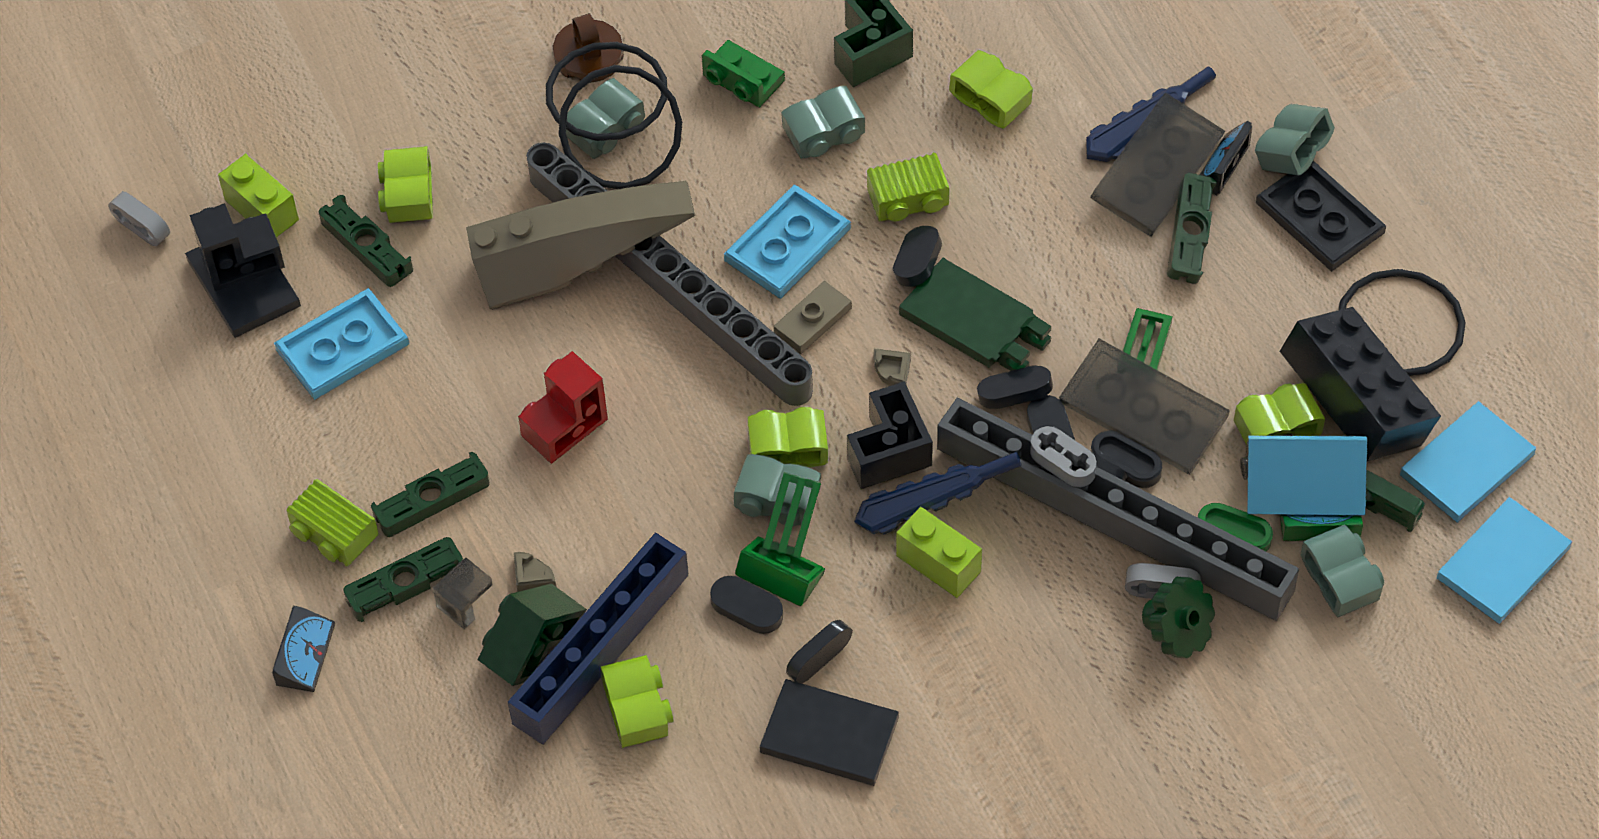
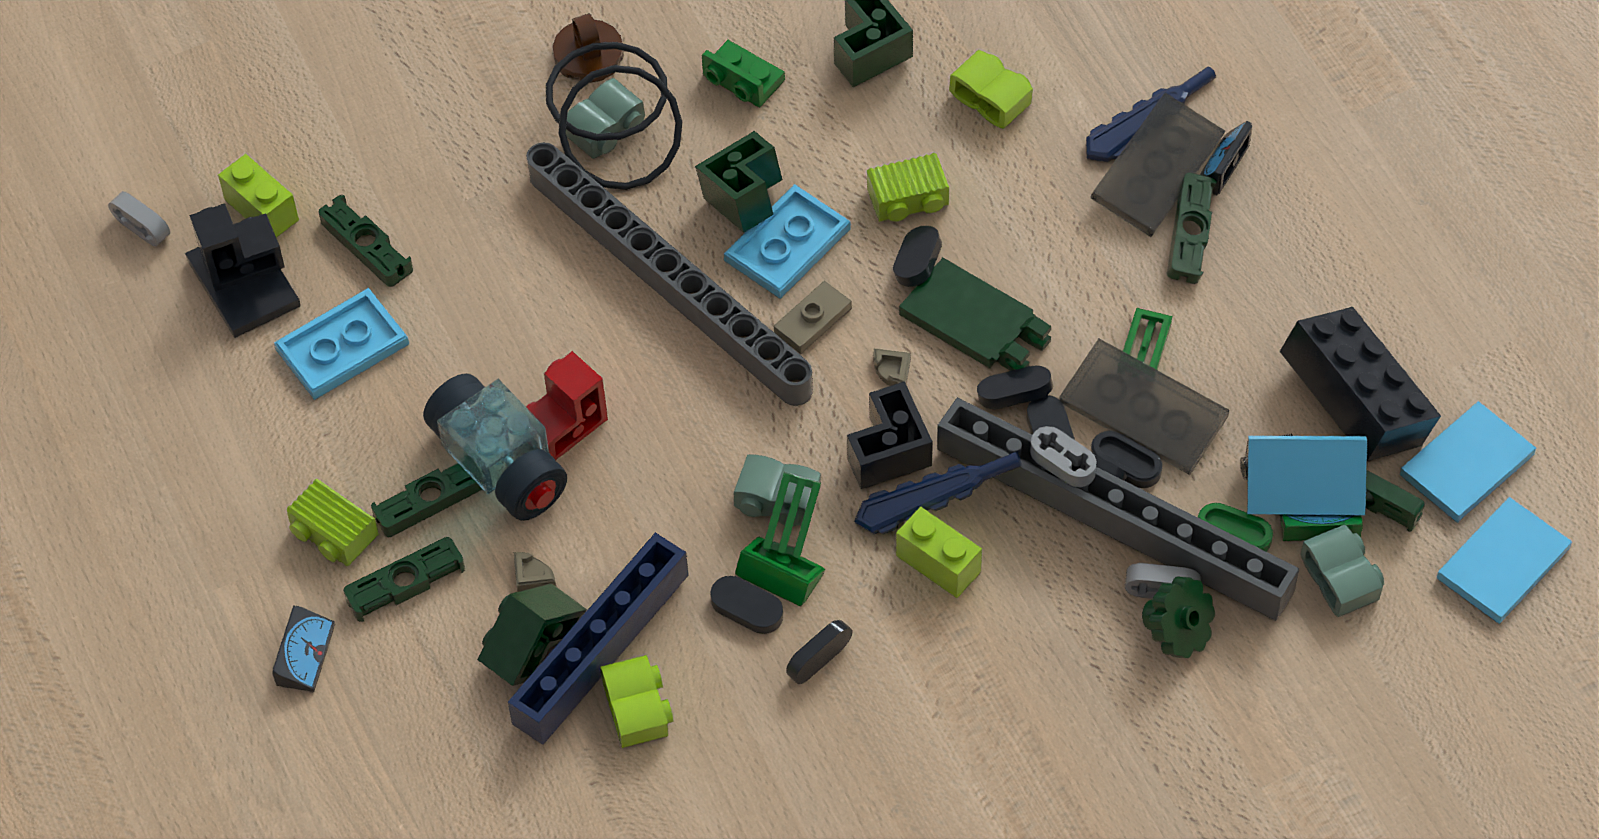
(406, 184): lime brick -> none
(460, 590): clear smoke panel -> none
(497, 443): none -> brick
(558, 241): dark tan wedge -> none
(738, 180): none -> dark green brick
(790, 437): lime brick -> none
(823, 122): sand green brick -> none
(829, 732): black tile -> none
(1284, 412): lime brick -> none
(1294, 139): sand green brick -> none
(1321, 215): black tile -> none
(1428, 280): black piece -> none

